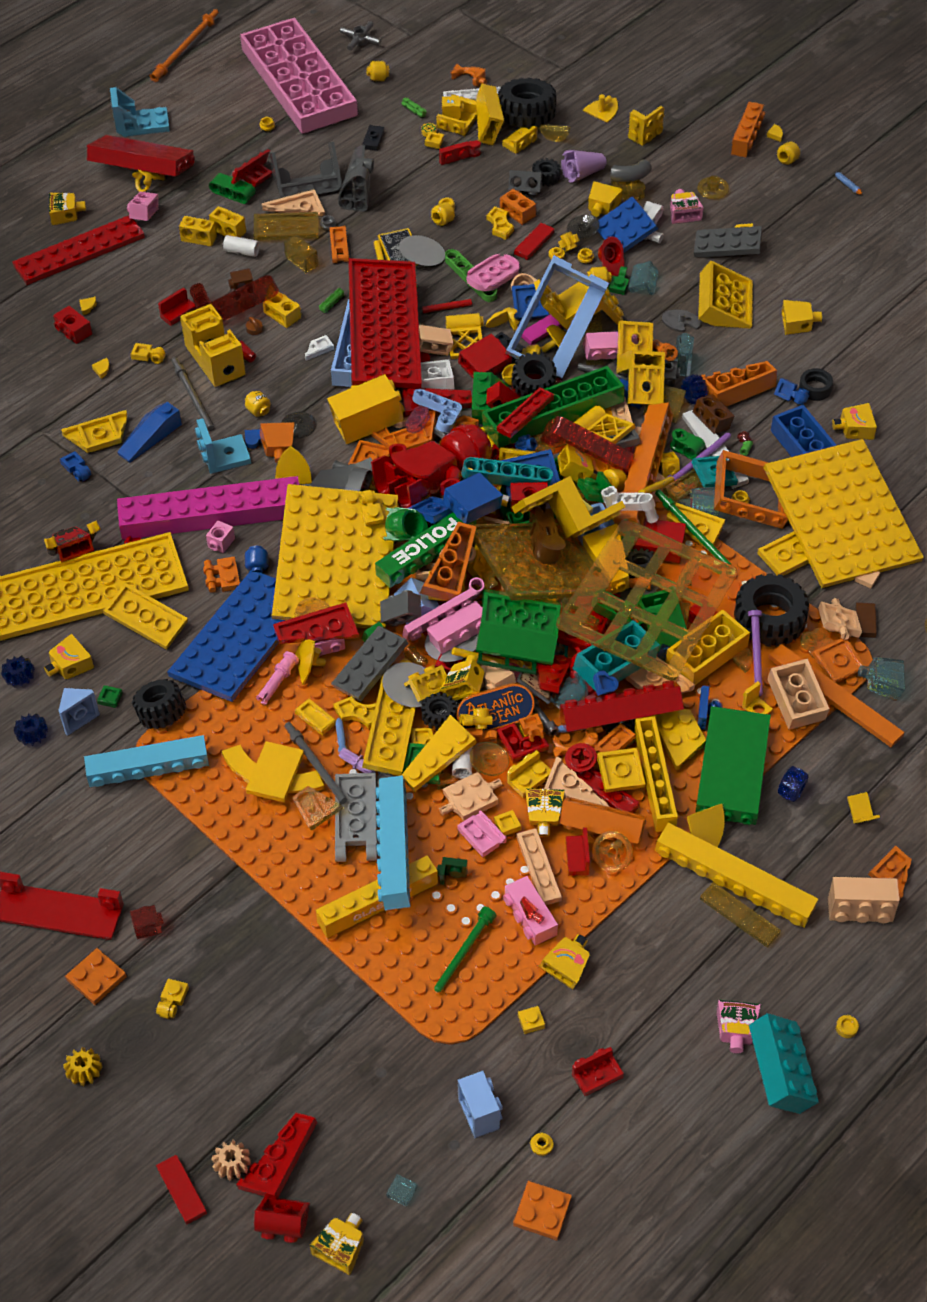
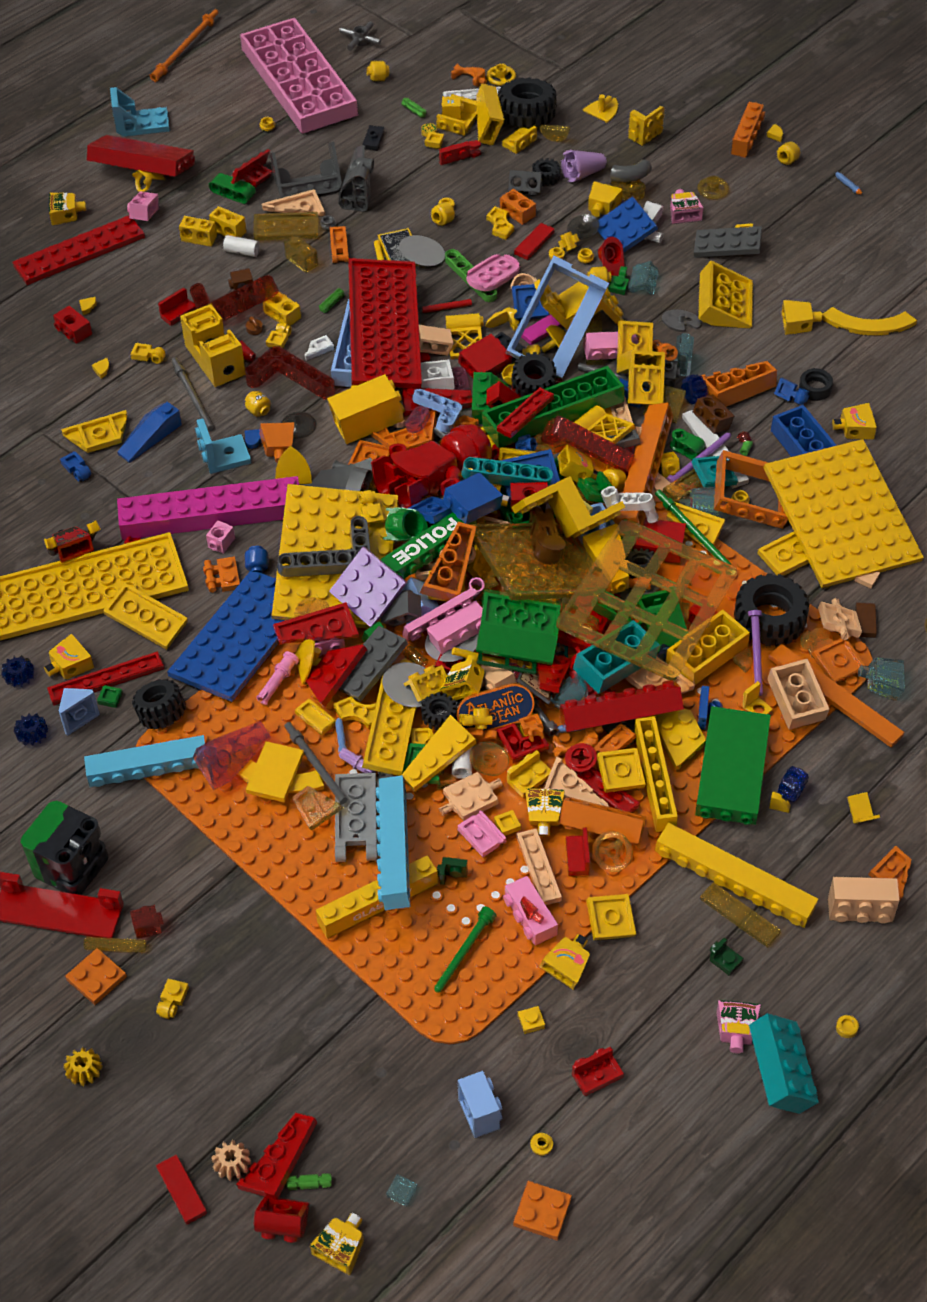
(64, 848): none -> black piece
(109, 676): none -> red tile
(115, 944): none -> clear yellow axle
(228, 754): none -> clear pink wedge
(279, 336): none -> yellow plate
(282, 361): none -> clear red beam
(309, 1181): none -> bright green axle
(332, 557): none -> dark grey beam
(333, 671): none -> red wing
(368, 586): none -> plate
(460, 378): none -> clear pink plate
(501, 71): none -> yellow piece
(604, 683): blue tile -> none
(611, 917): none -> yellow plate
(658, 485): yellow bar -> none
(708, 824): yellow shield -> none
(725, 957): none -> dark green bracket
(779, 803): none -> yellow tile
(868, 326): none -> yellow tile

